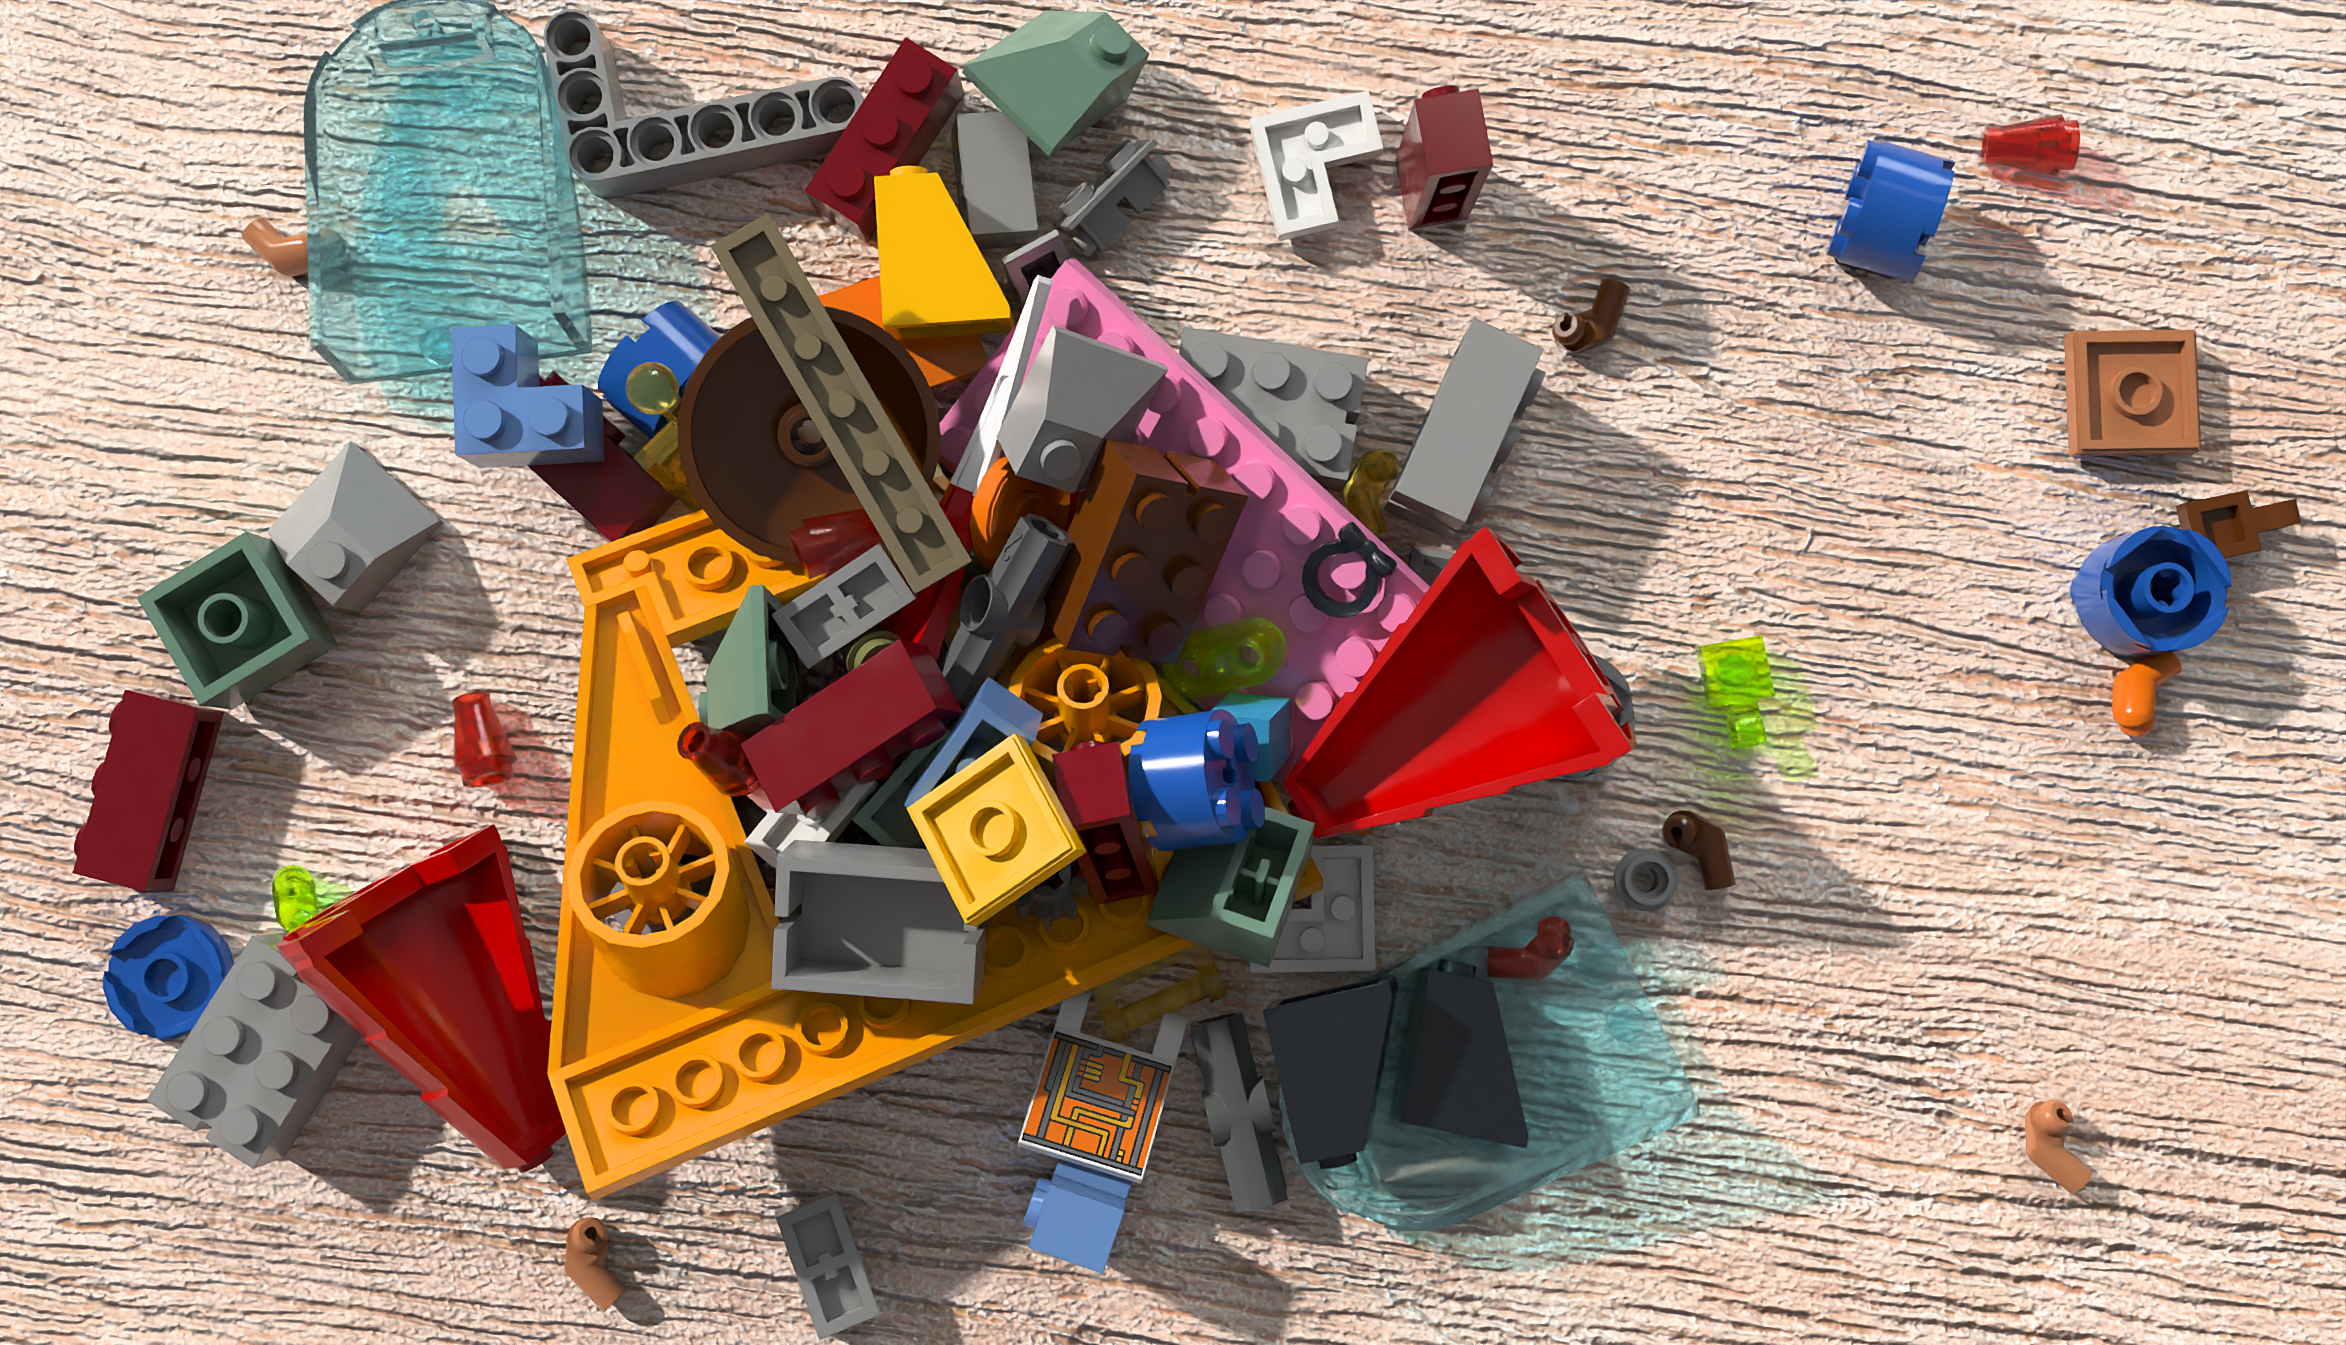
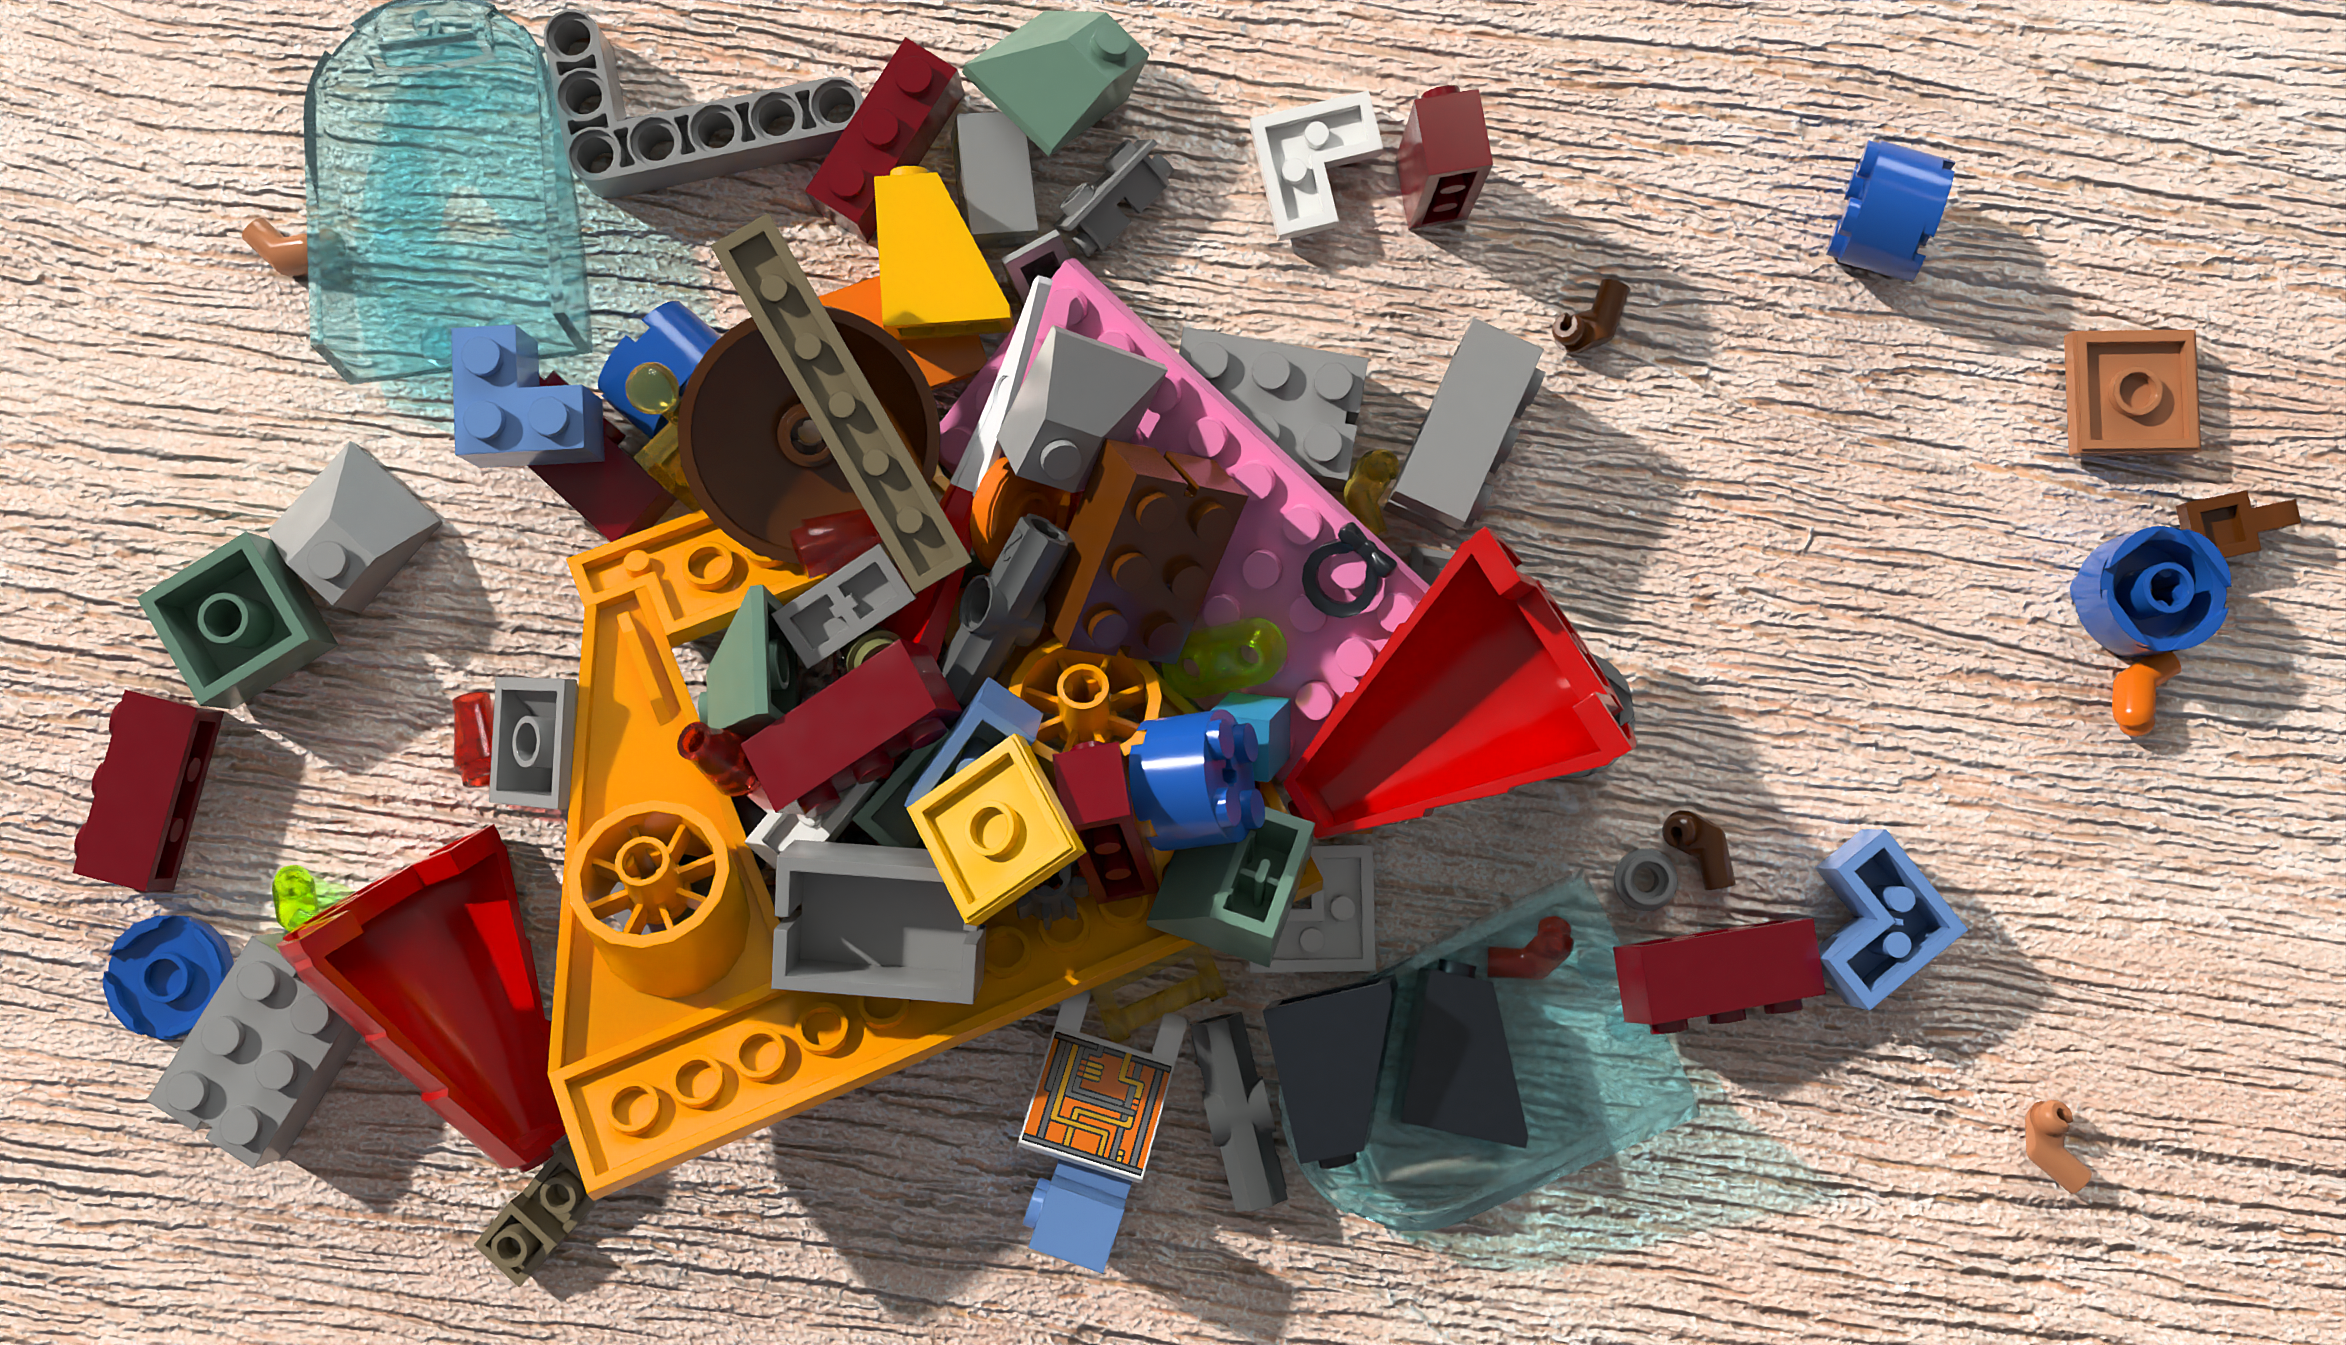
(533, 741): none -> light grey slope
(538, 1218): none -> dark tan slope
(587, 1261): nougat arm -> none
(826, 1264): light grey hinge -> none
(1719, 974): none -> dark red brick
(1737, 677): clear neon green plate -> none
(1895, 923): none -> medium blue brick
(2033, 145): clear red cone -> none

